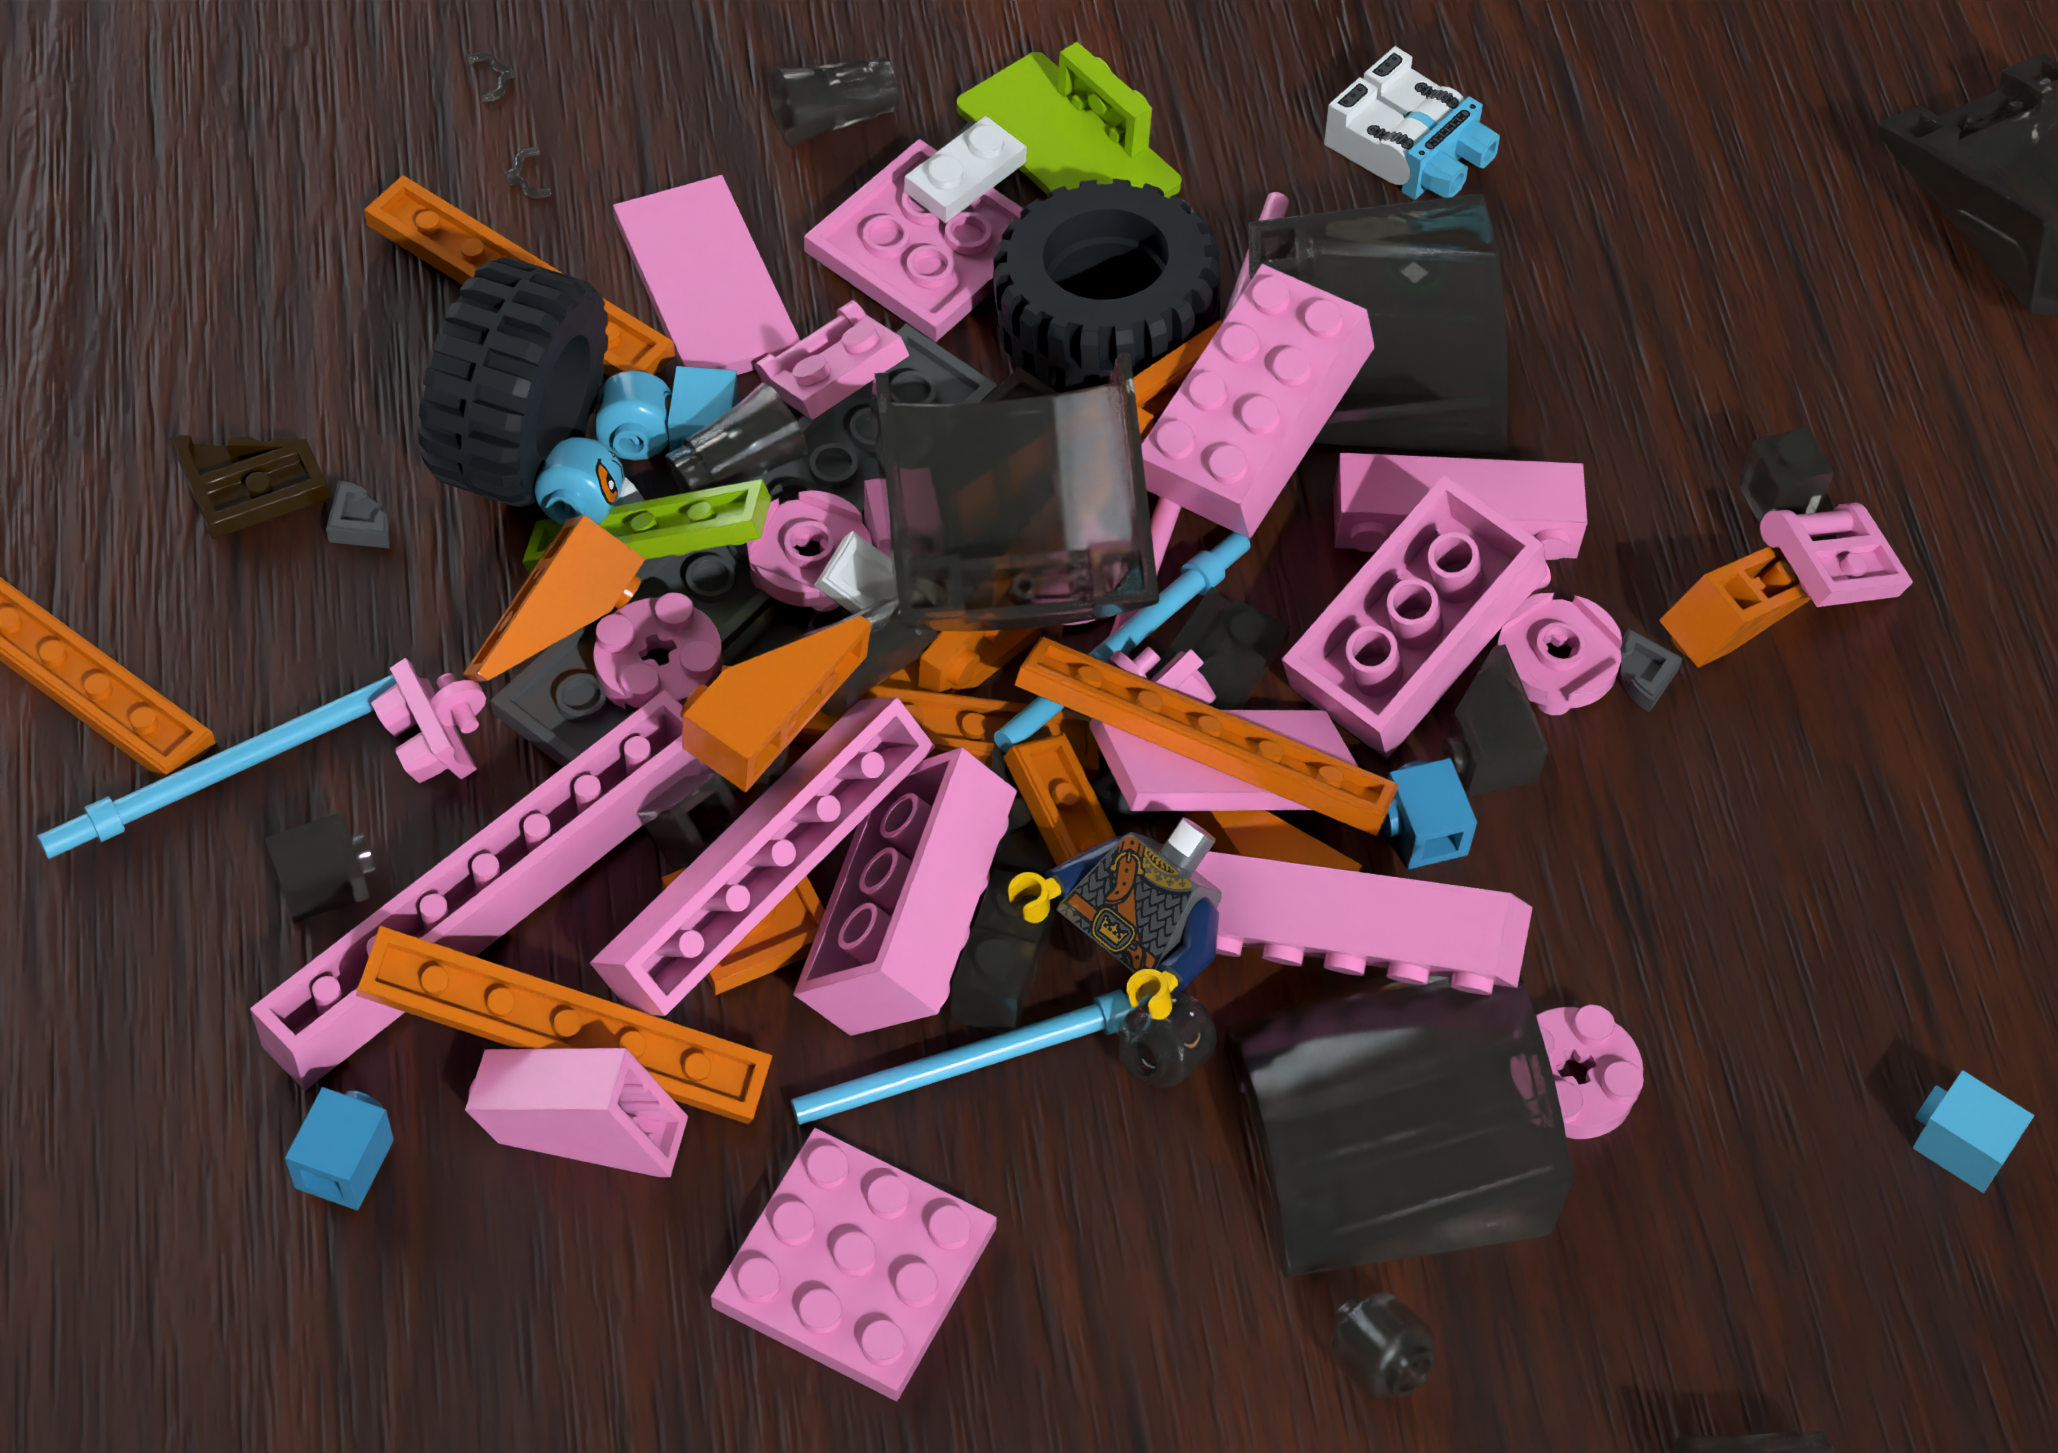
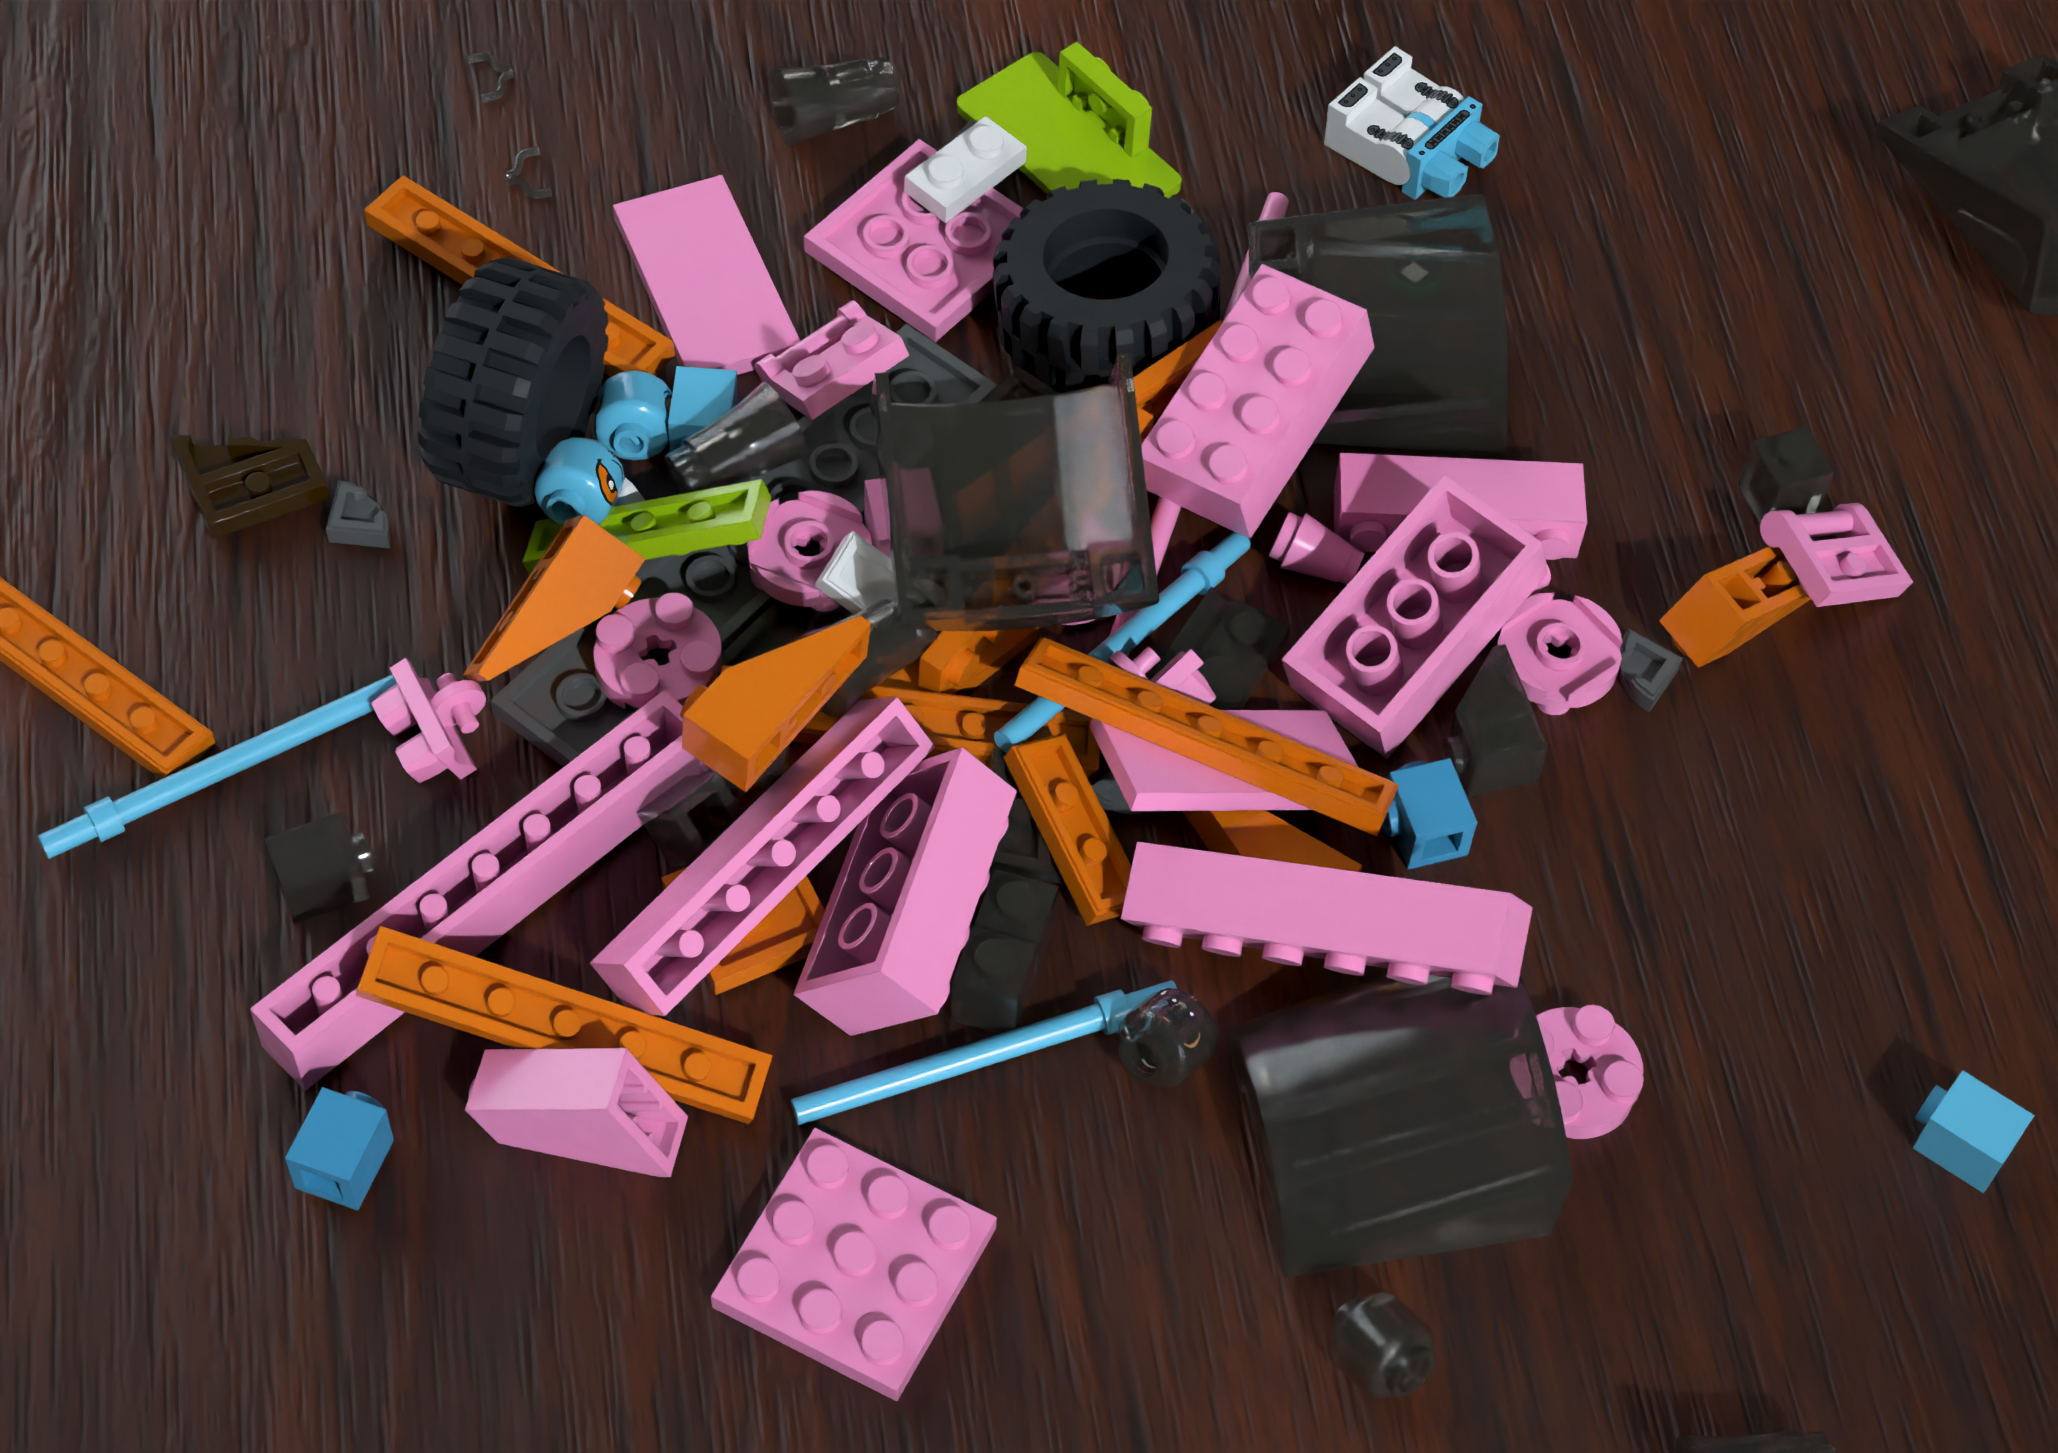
(1139, 906): torso -> none
(1315, 550): none -> bright pink cone

